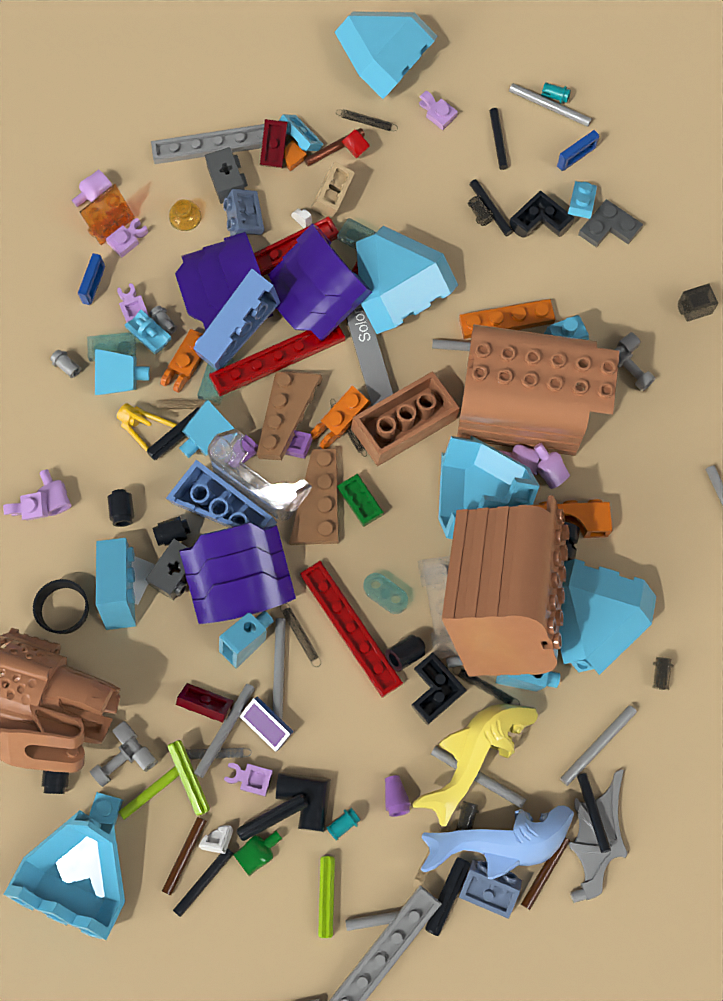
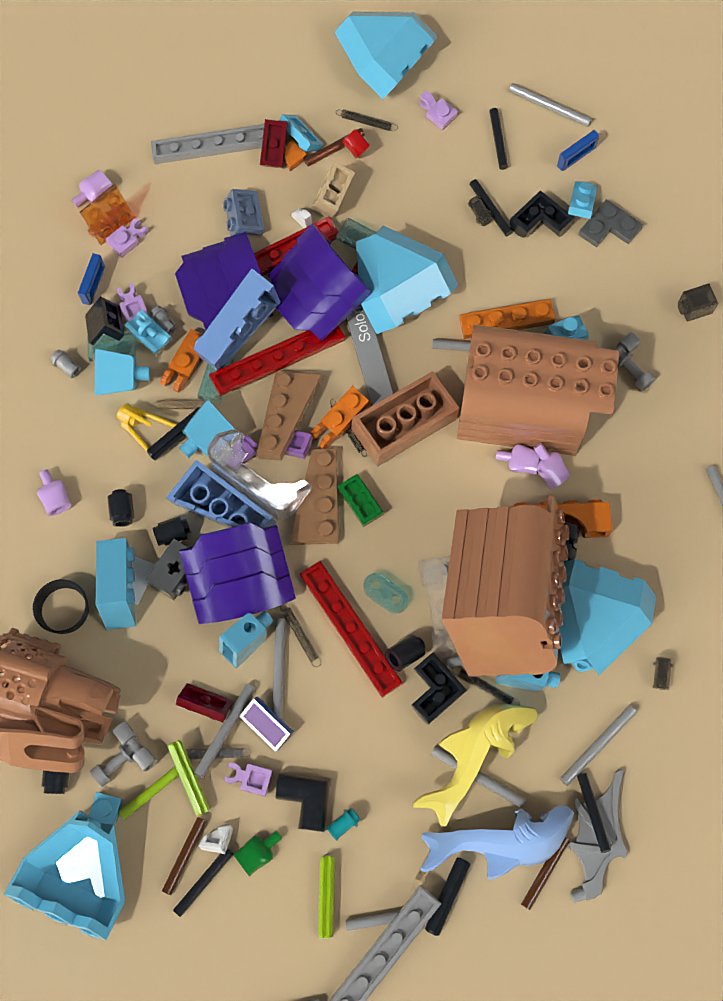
(31, 507): lavender plate -> none
(105, 319): none -> black panel
(184, 215): clear yellow piece -> none
(224, 172): dark grey brick -> none
(272, 817): black axle -> none
(396, 797): medium lavender cone -> none
(467, 816): clear smoke pin -> none
(480, 478): medium azure panel -> none
(491, 894): sand blue bracket -> none
(556, 92): teal pin -> none

